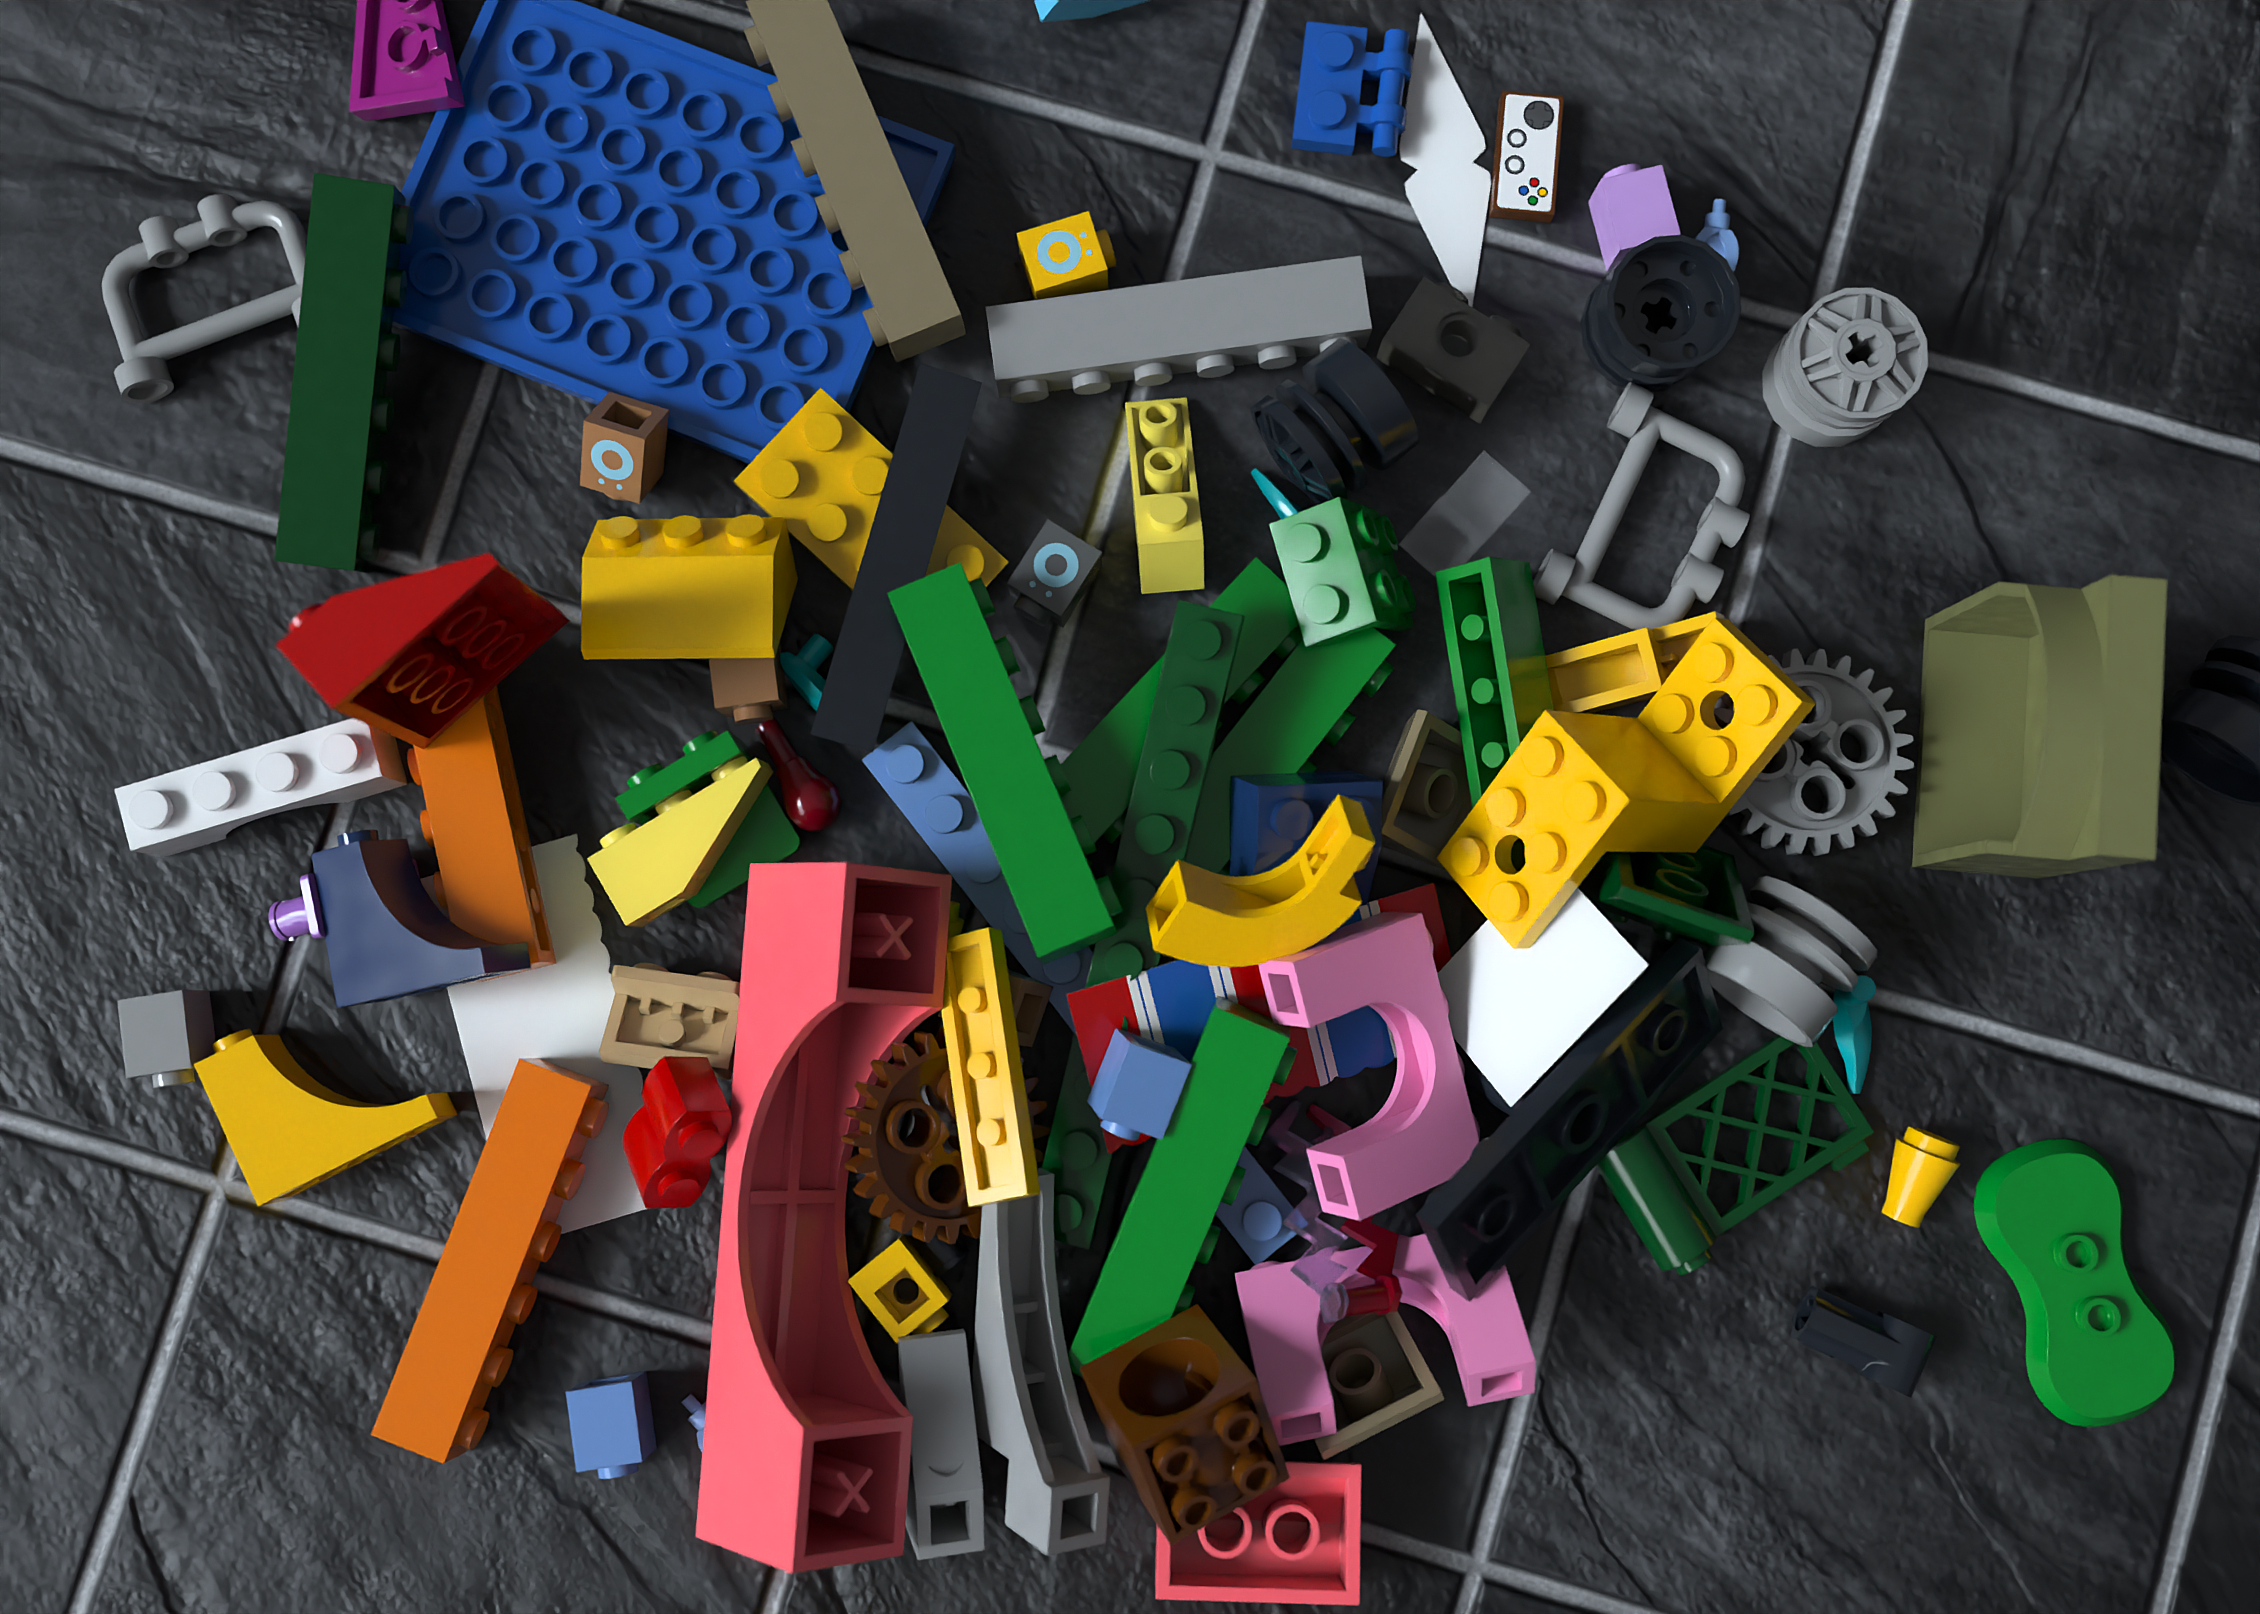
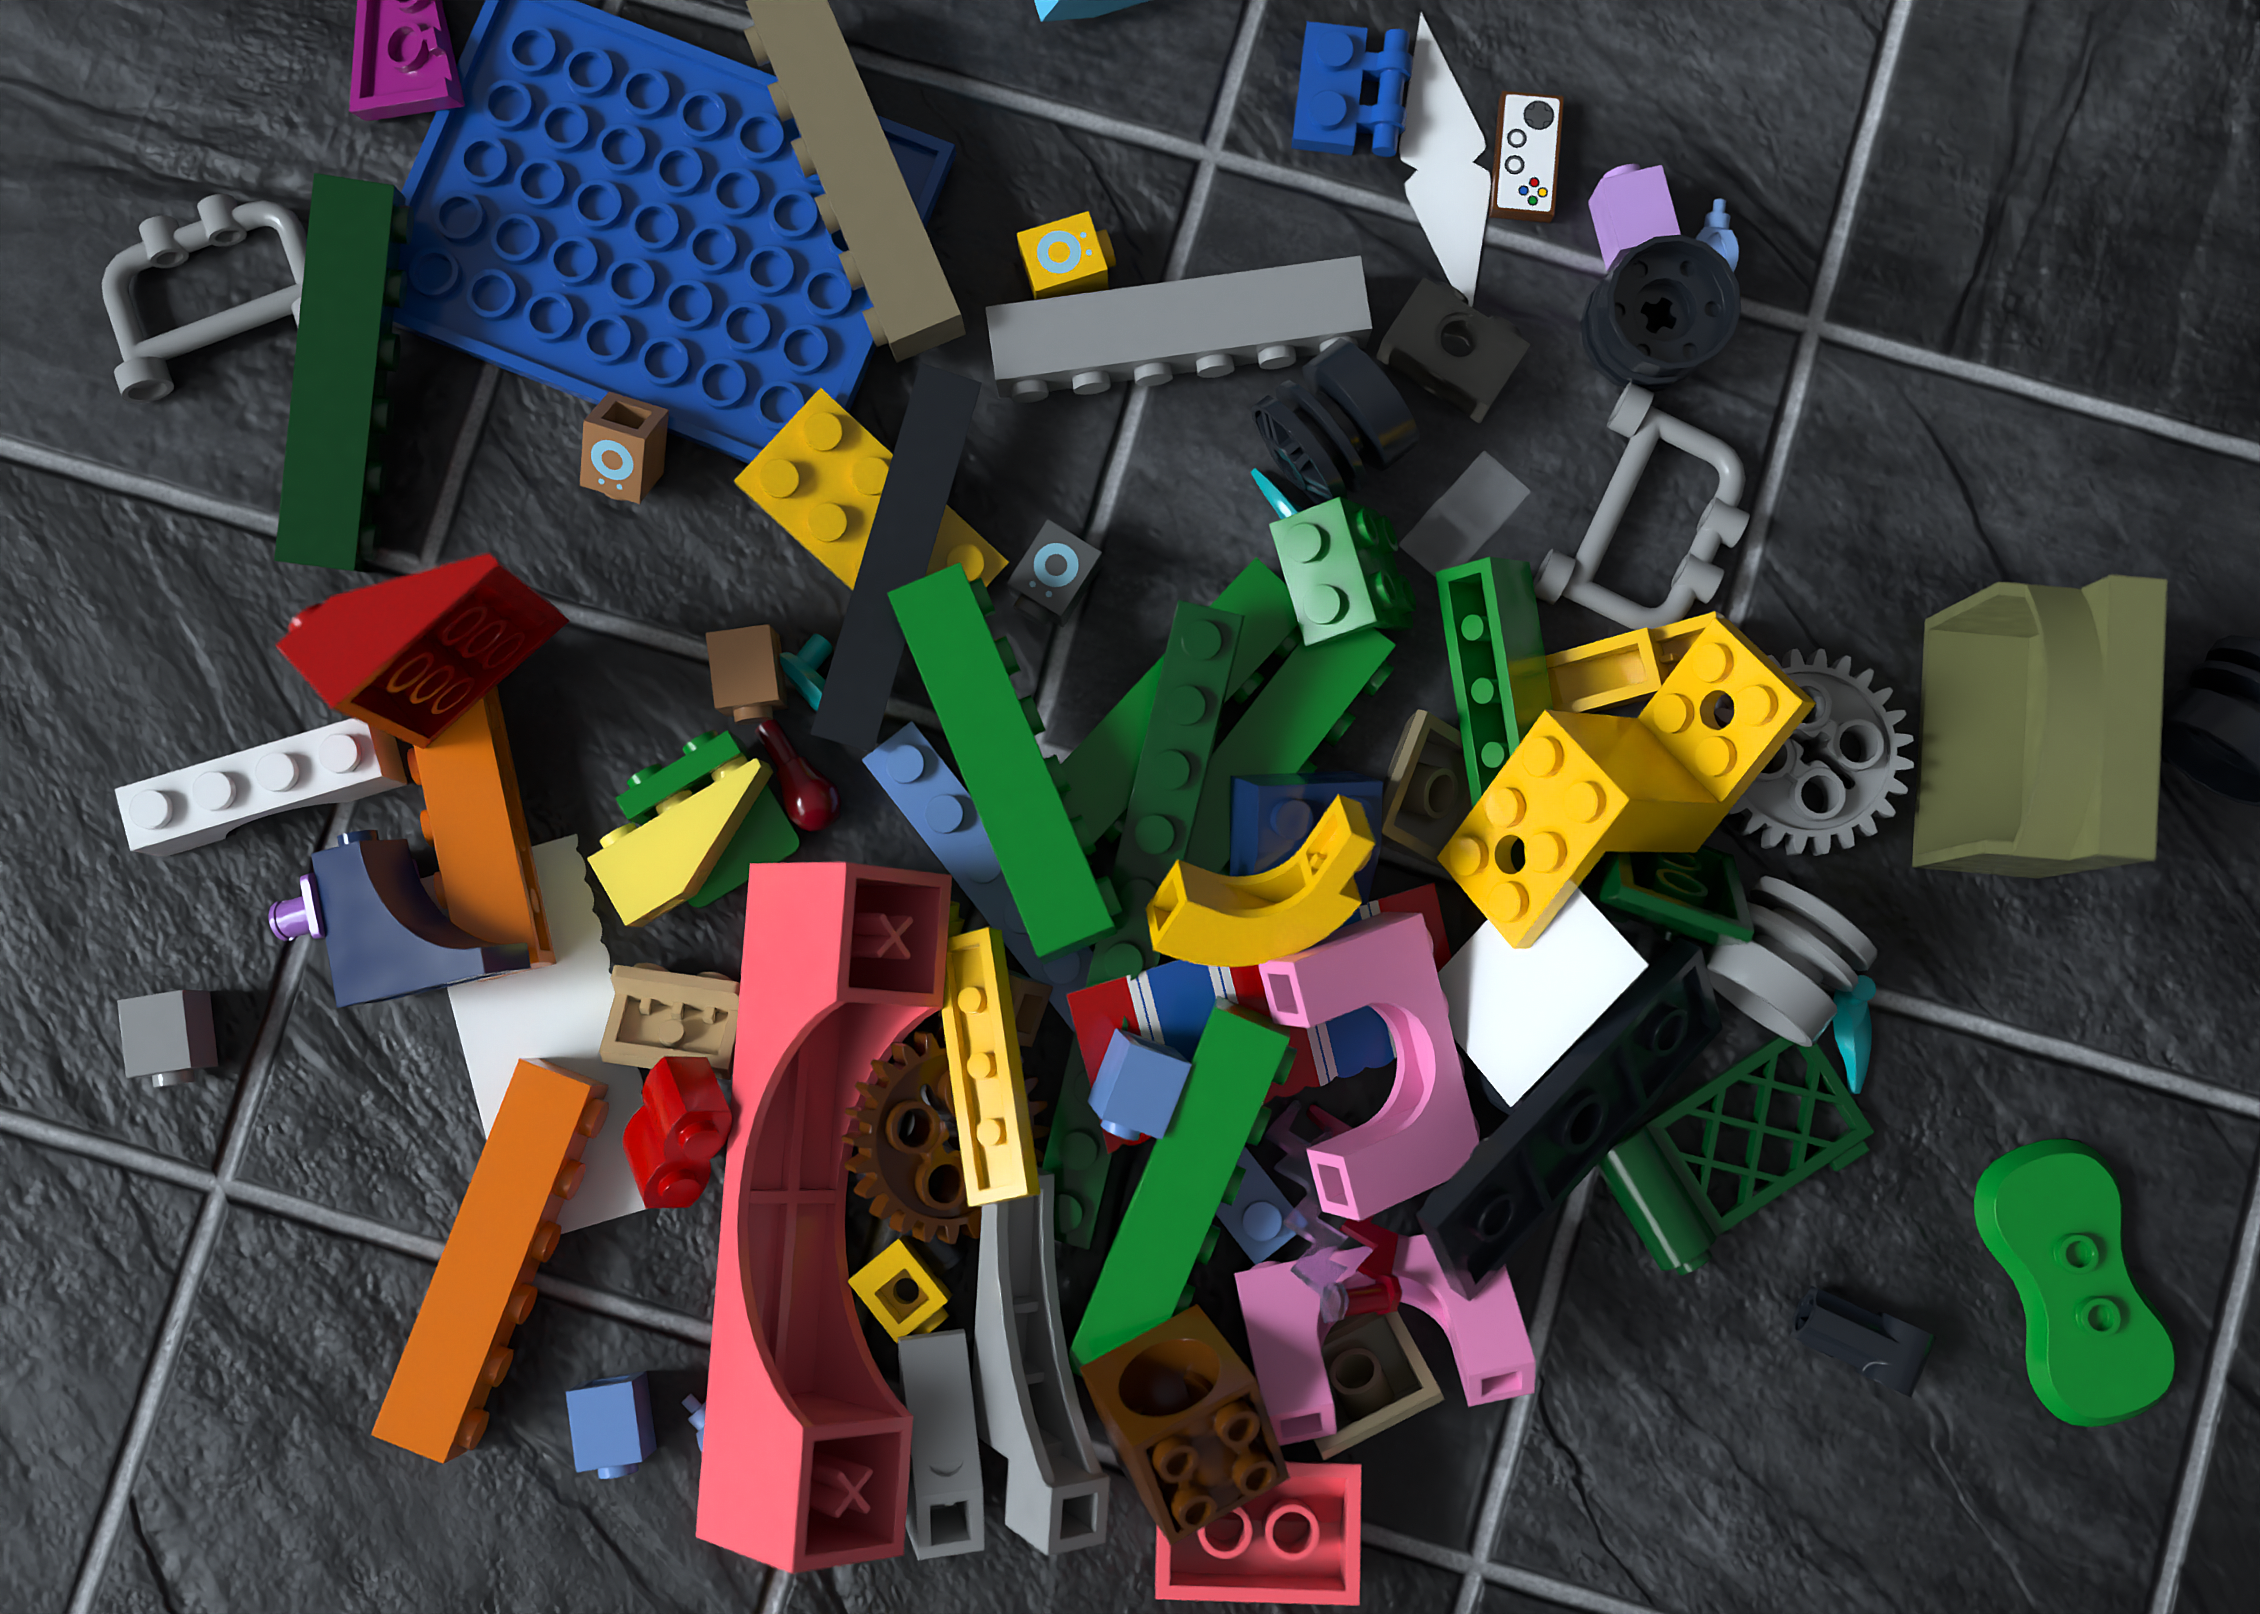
(290, 1126): yellow arch -> none
(686, 588): yellow slope -> none
(1165, 496): light yellow slope -> none
(1825, 396): light grey wheel -> none
(1918, 1174): yellow cone -> none

